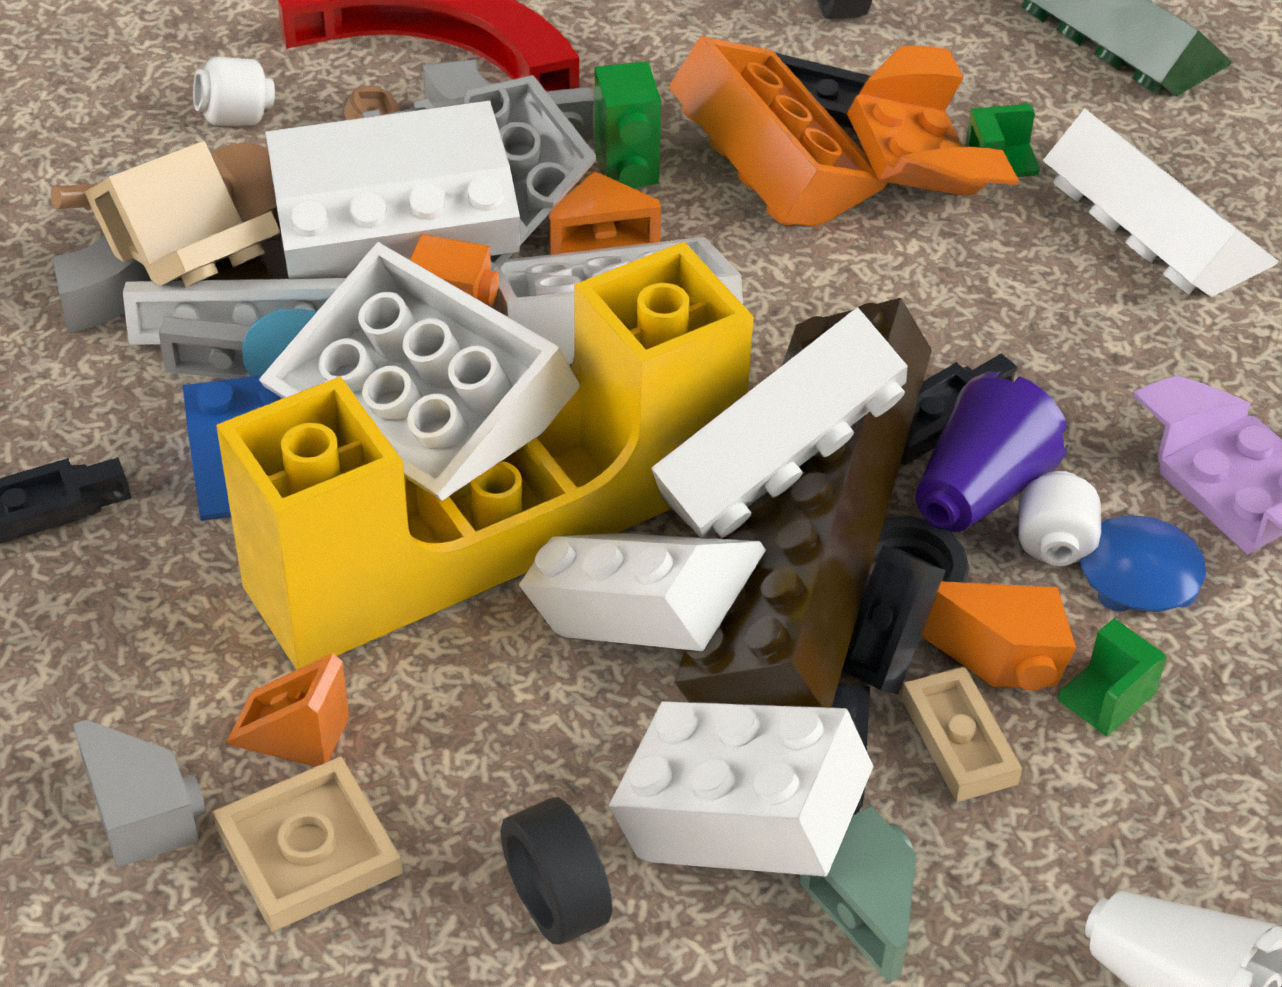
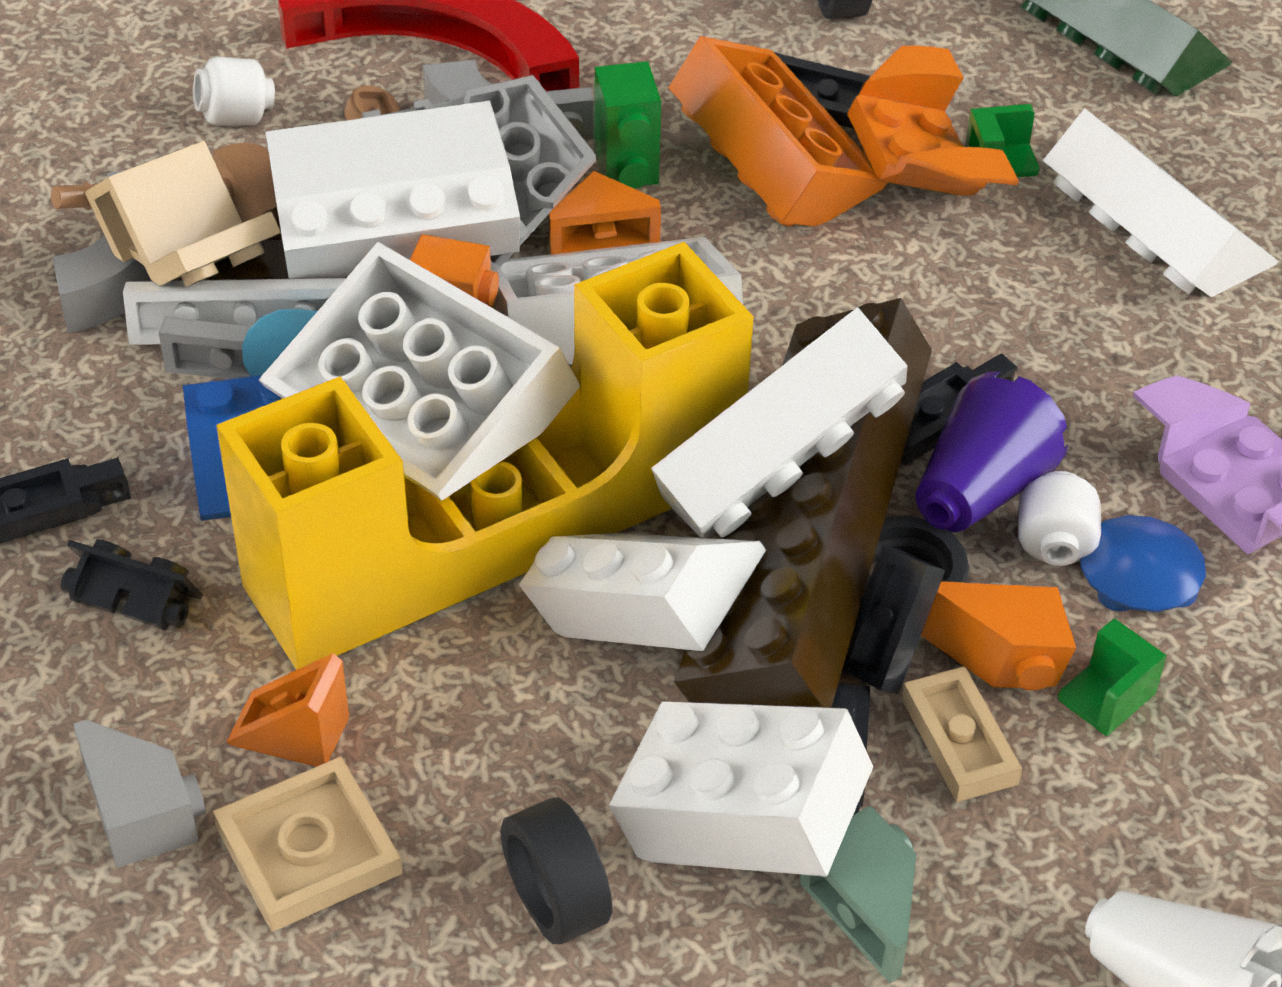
(154, 588): none -> black hinge

